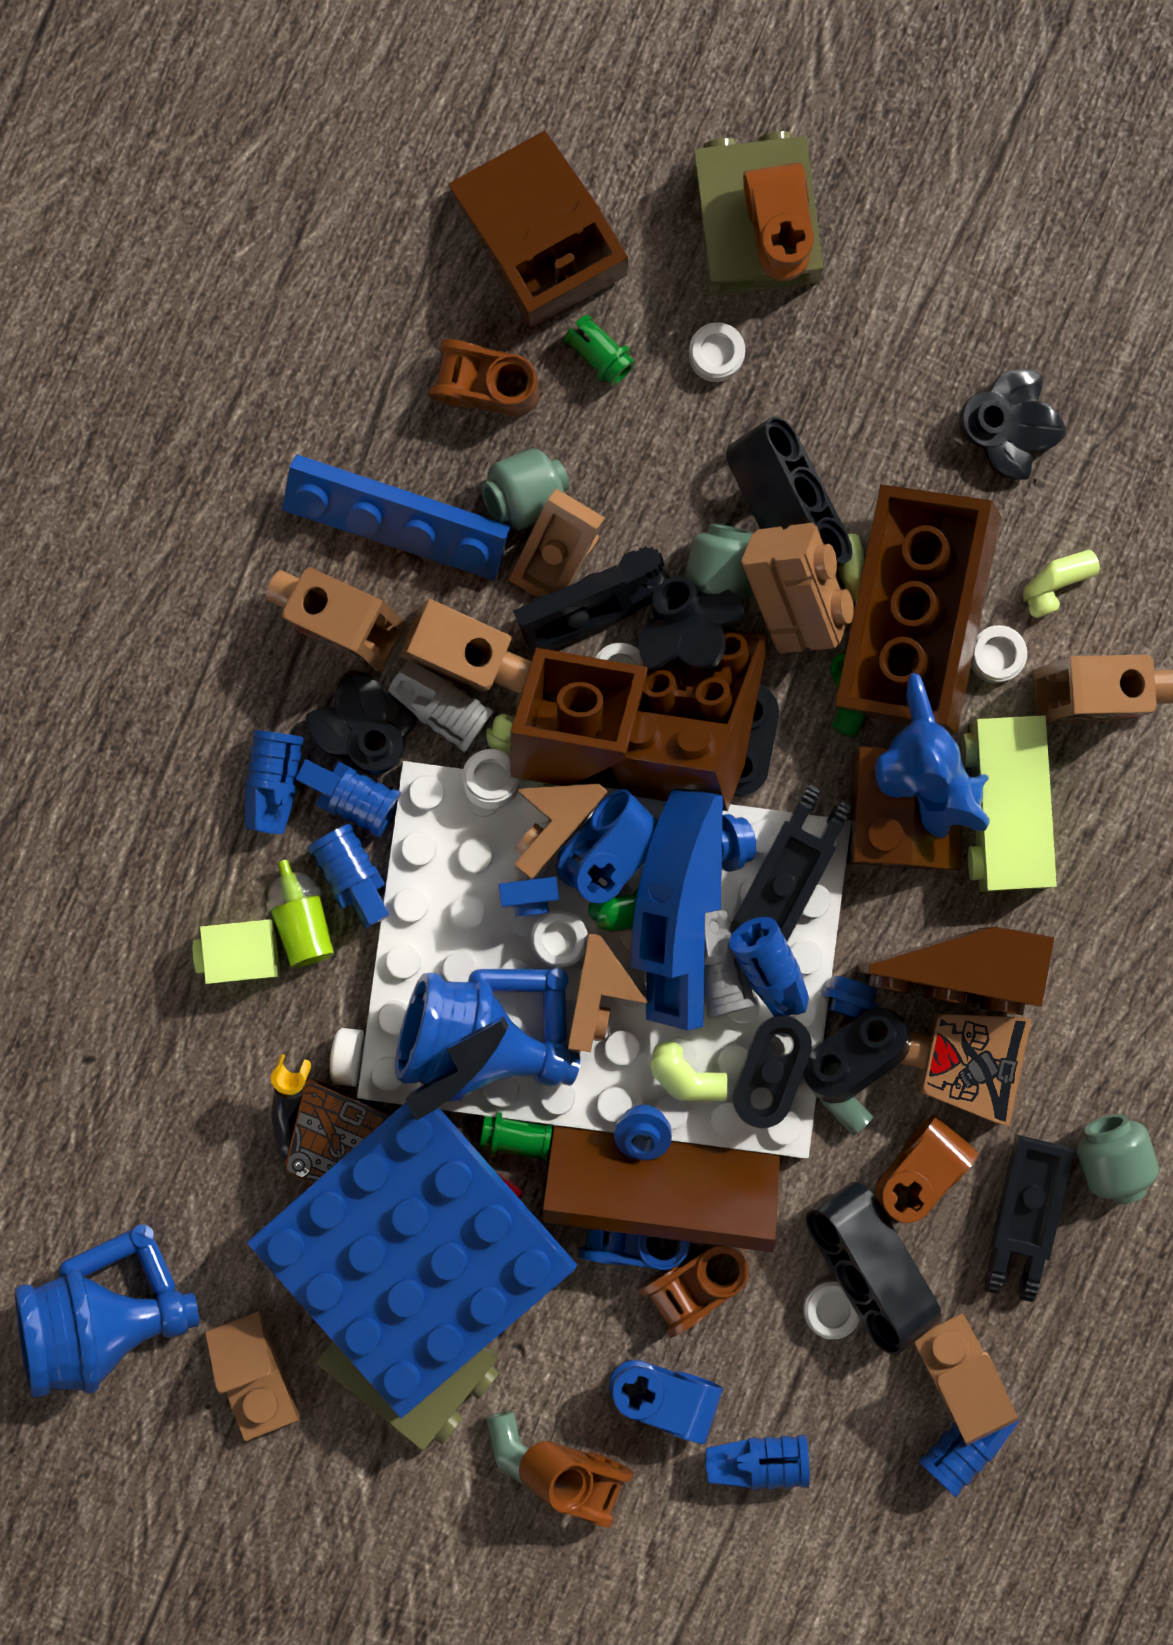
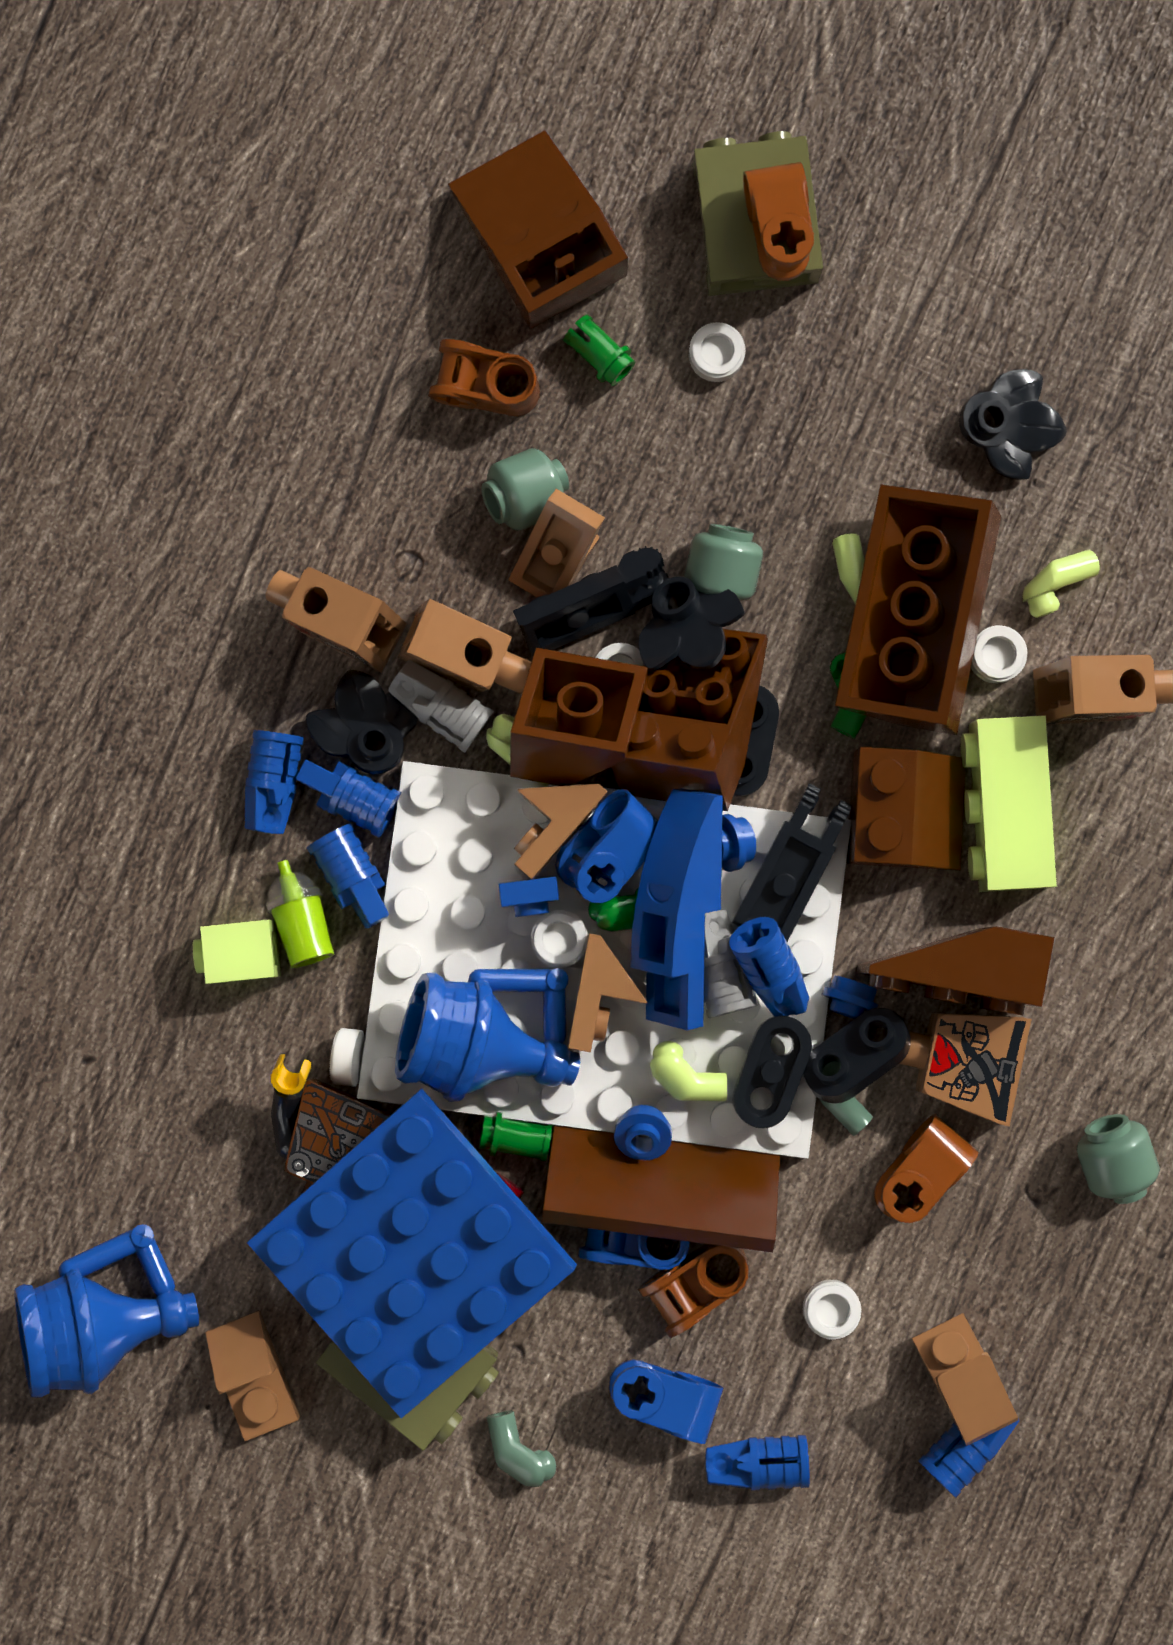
(395, 517): blue plate -> none
(470, 1057): black slope -> none
(489, 780): white tile -> none
(574, 1480): dark orange piece -> none
(784, 484): black beam -> none
(797, 588): medium nougat brick -> none
(873, 1268): black beam -> none
(929, 765): blue animal -> none
(1029, 1211): black hinge -> none

